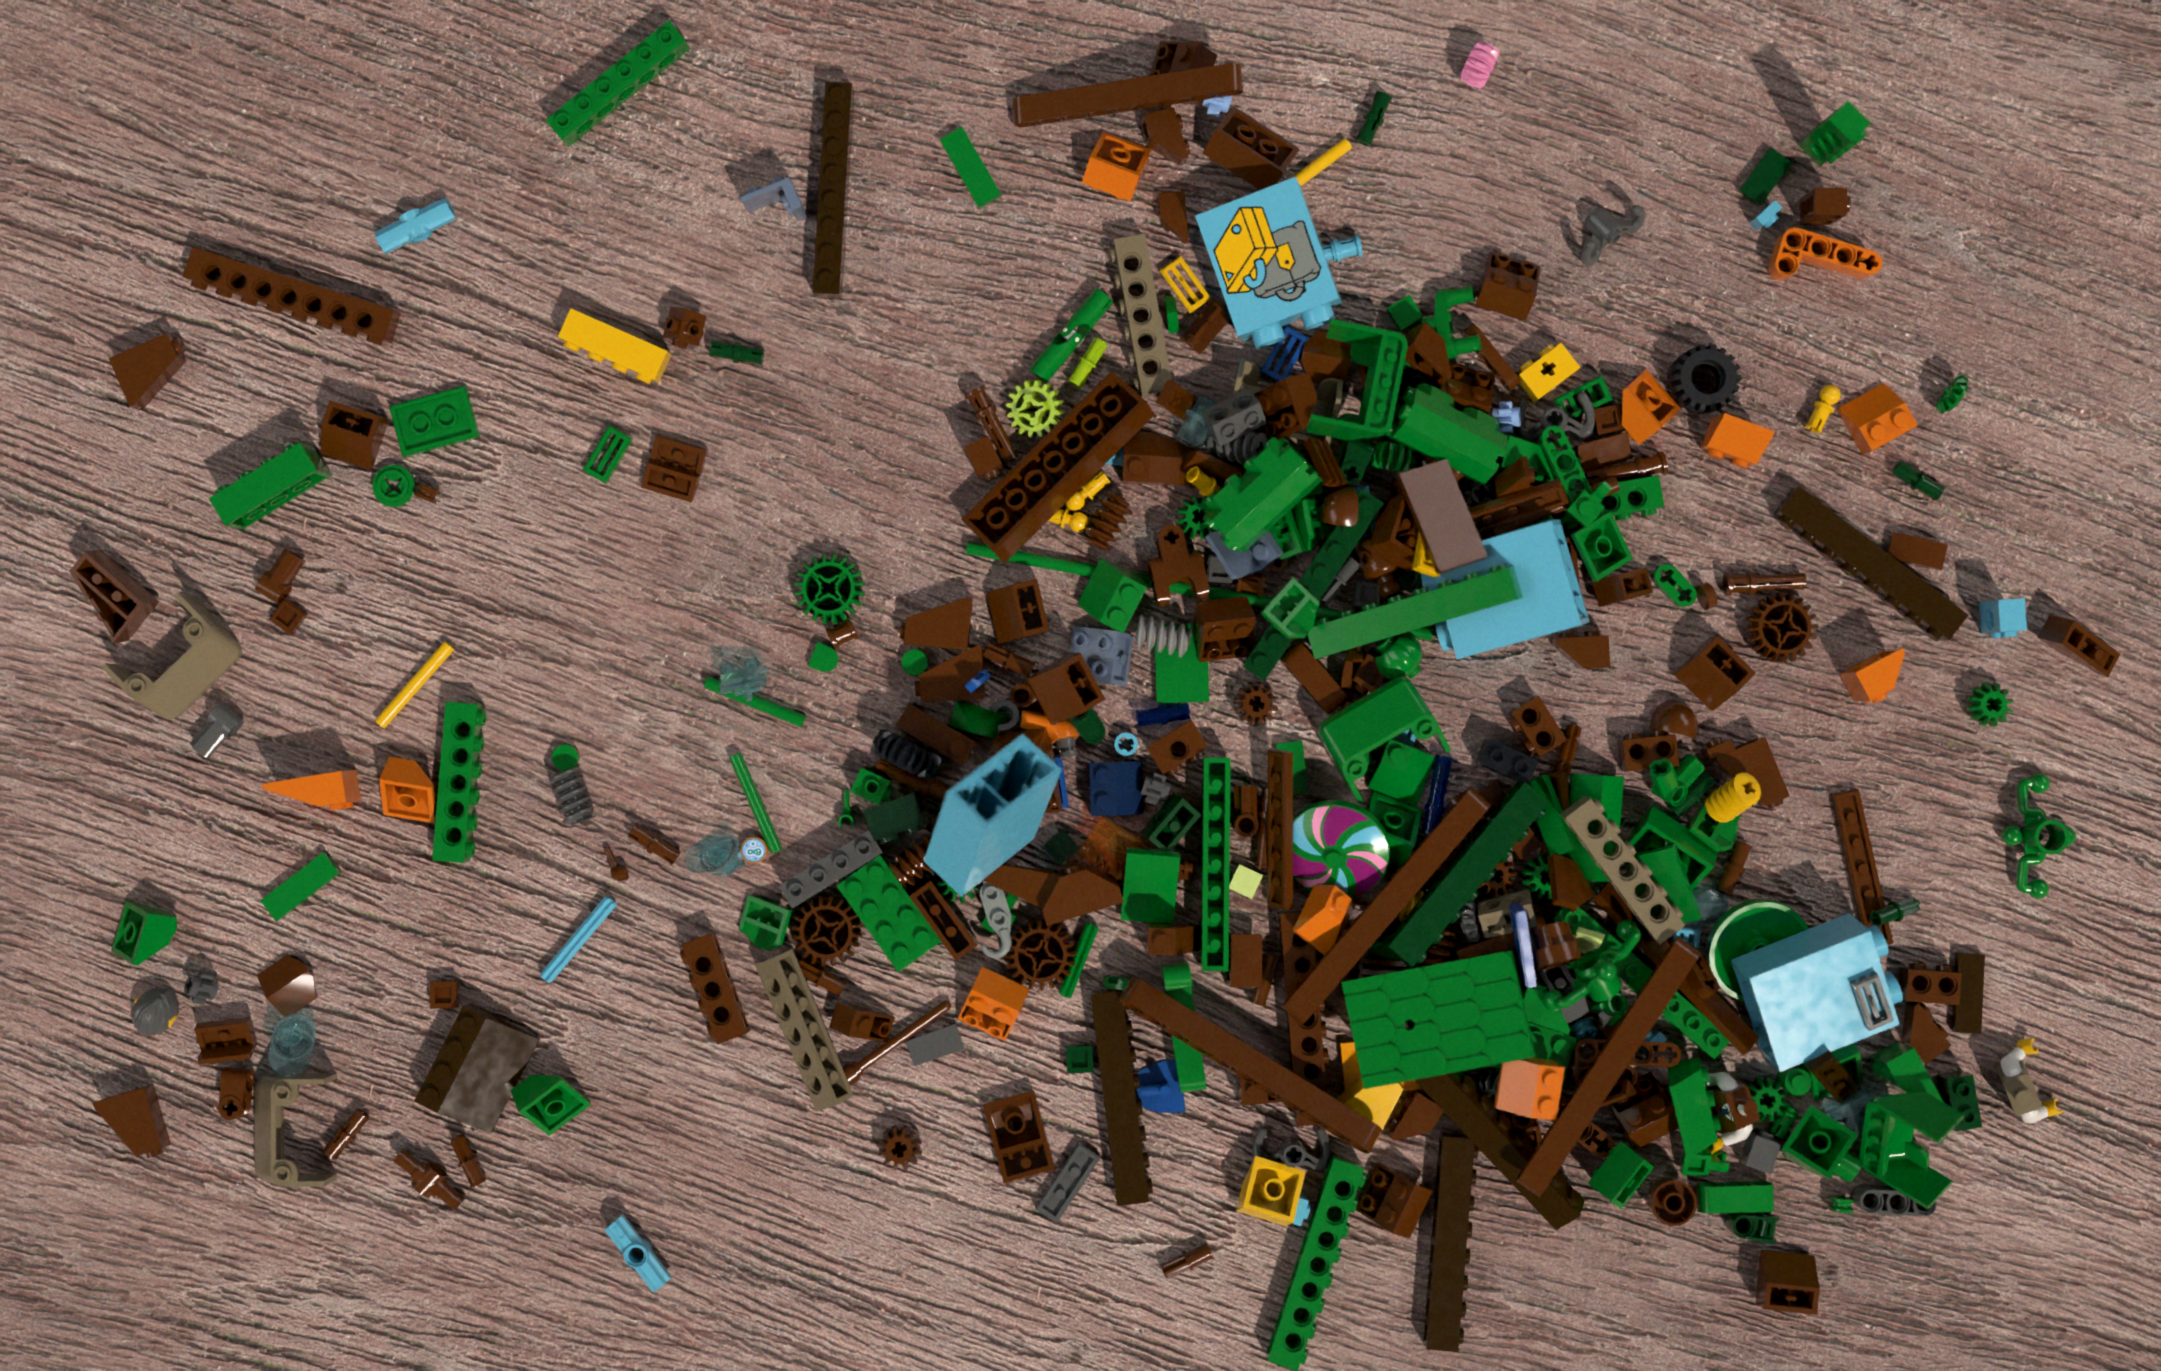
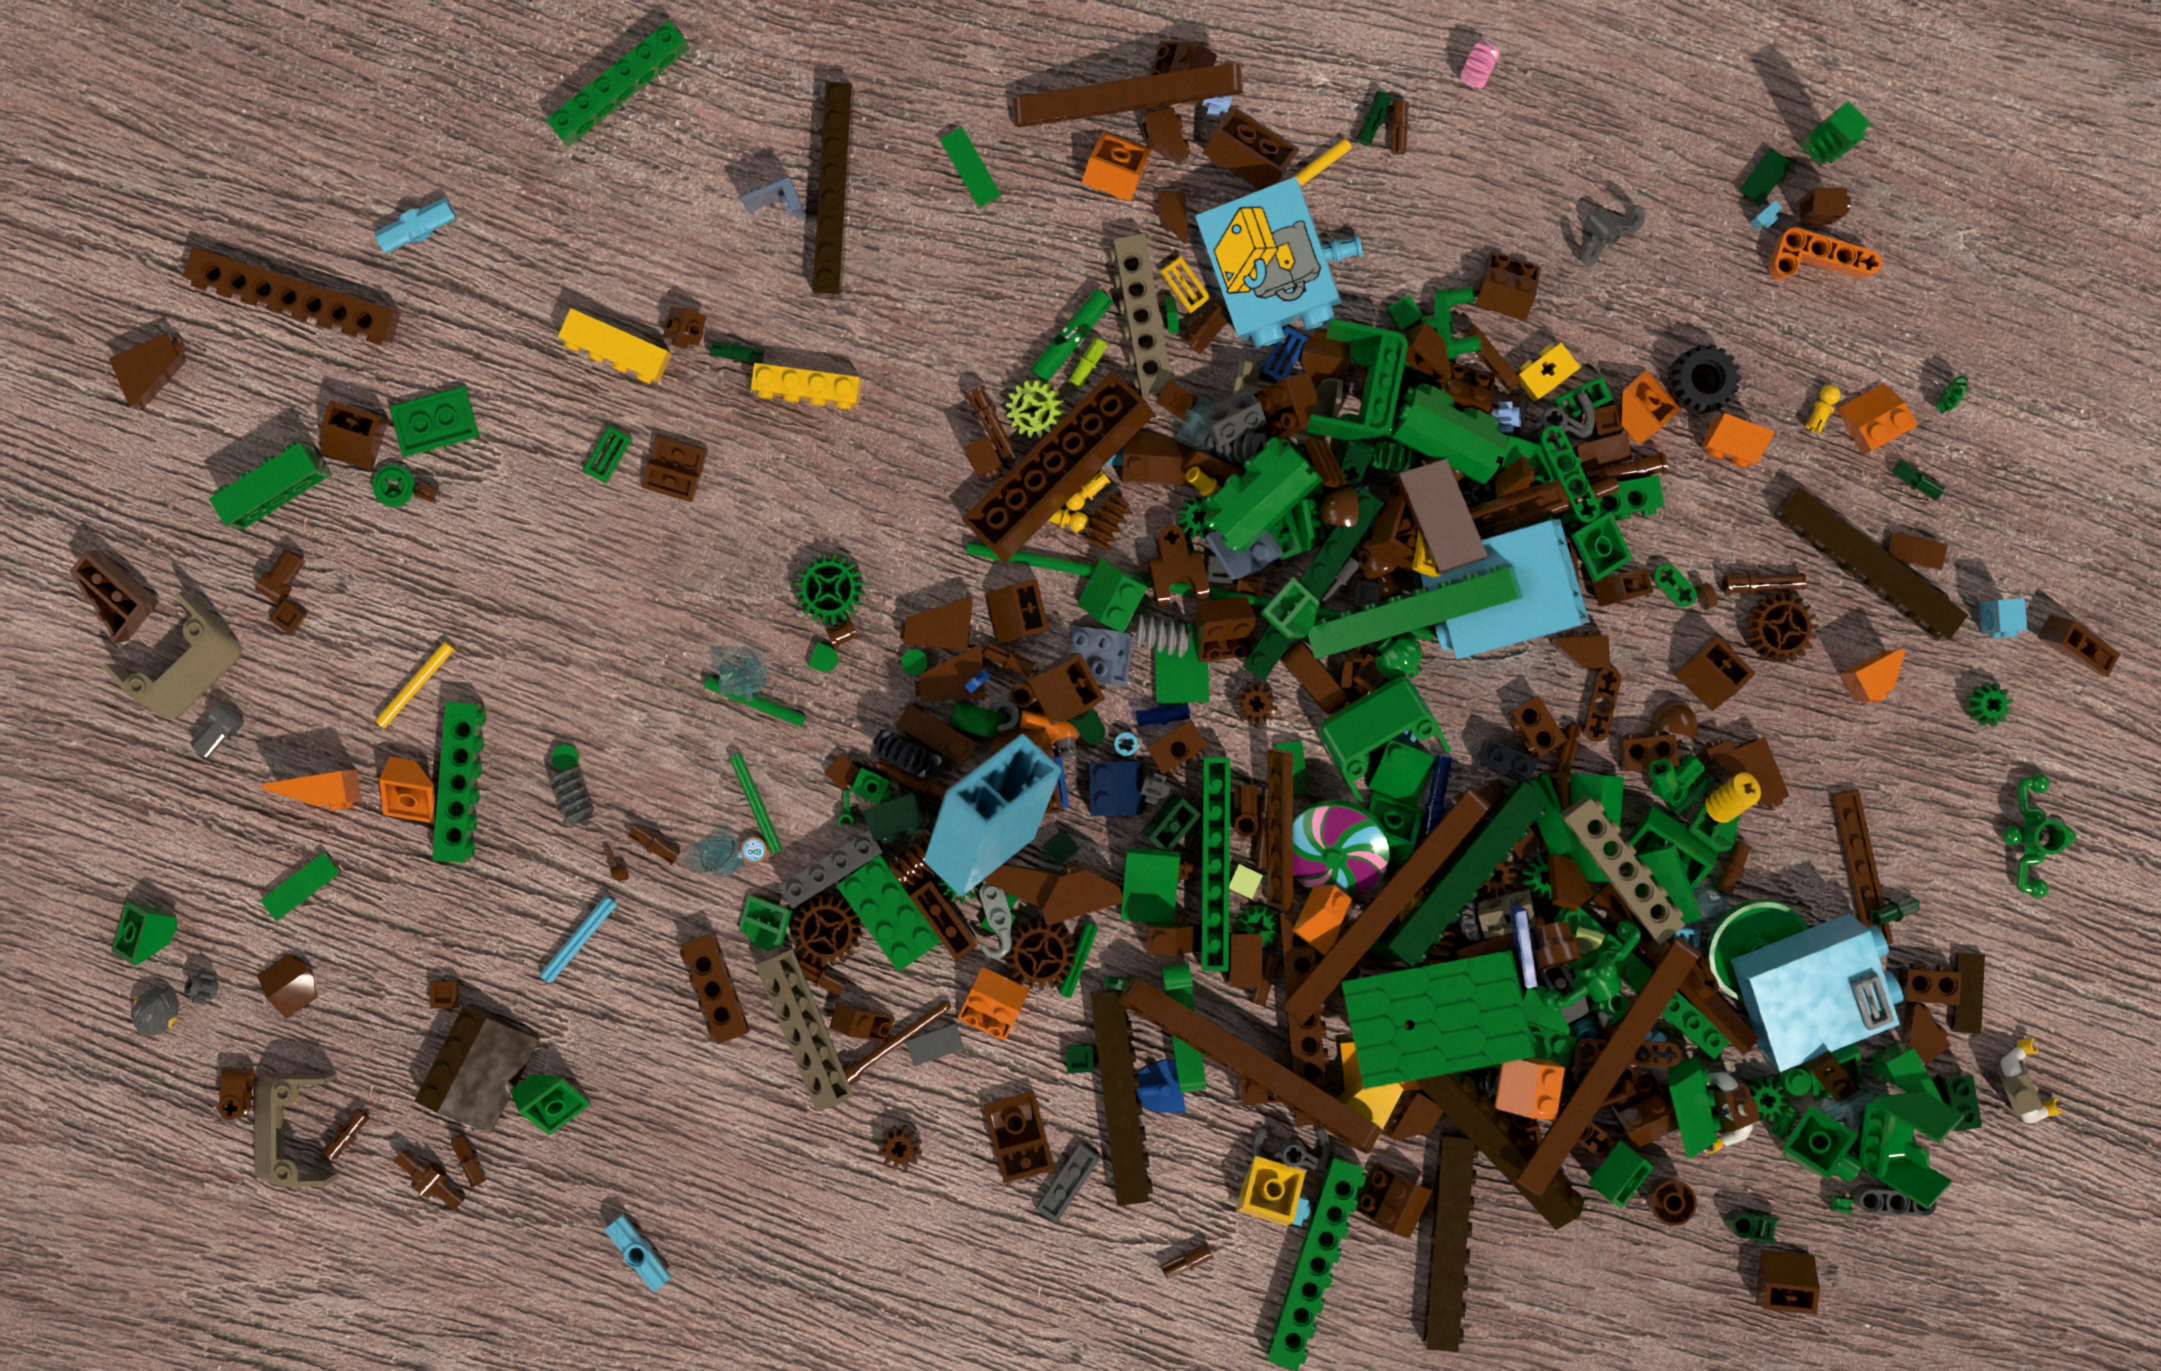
(136, 1120): reddish brown slope -> none
(225, 1040): reddish brown bracket -> none
(292, 1044): clear light blue piece -> none
(806, 385): none -> yellow brick
(842, 771): none -> reddish brown tile
(1108, 847): clear orange hinge -> none
(1269, 919): none -> green gear
(1399, 127): none -> reddish brown axle
(1587, 506): green plate -> none
(1599, 683): none -> reddish brown beam
(1703, 1162): green plate -> none
(1735, 1197): green beam -> none
(1760, 1151): dark grey brick -> none

